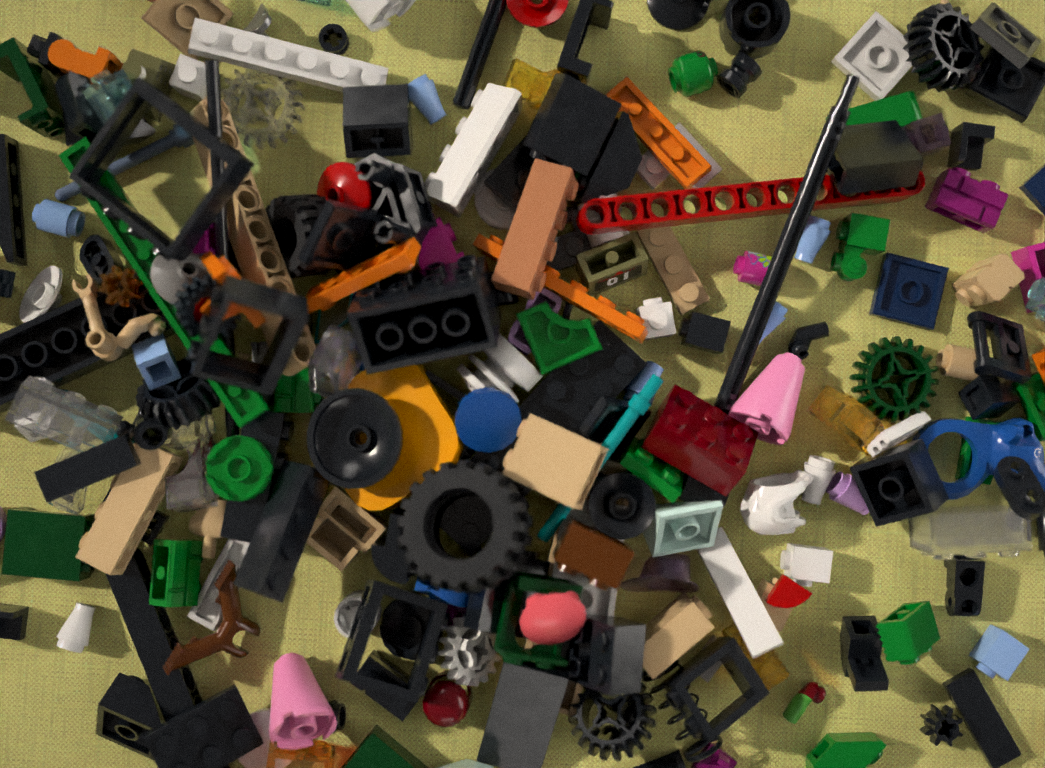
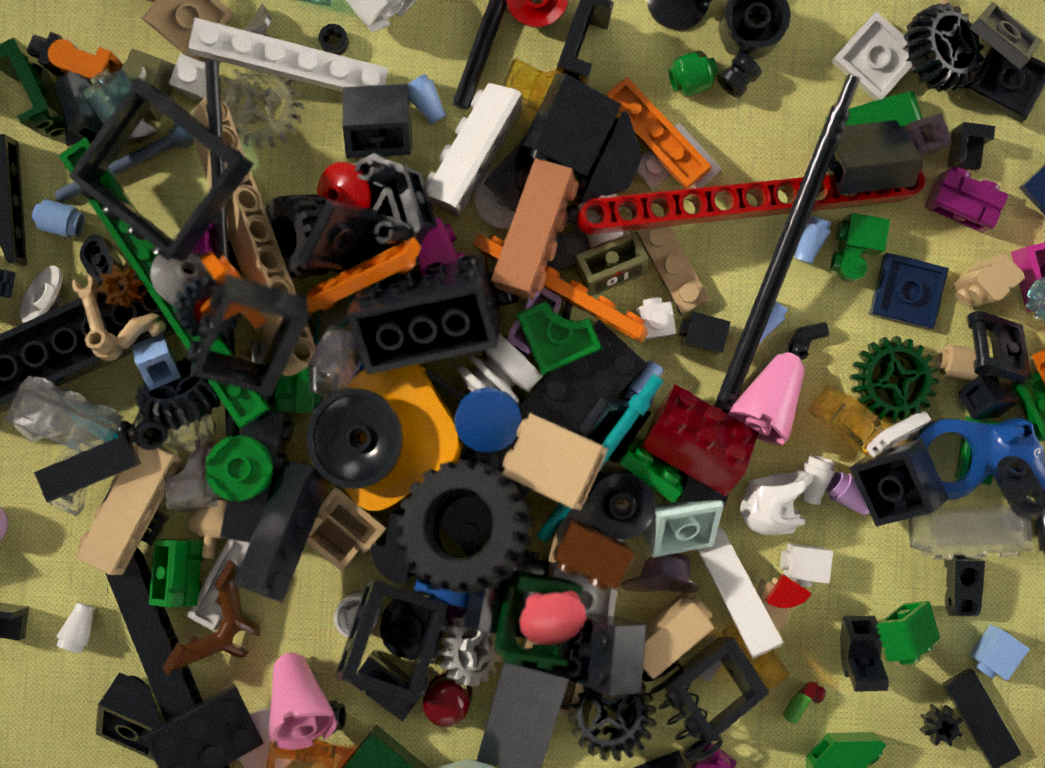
(45, 544): dark green panel -> none
(751, 267): dark pink brick -> none

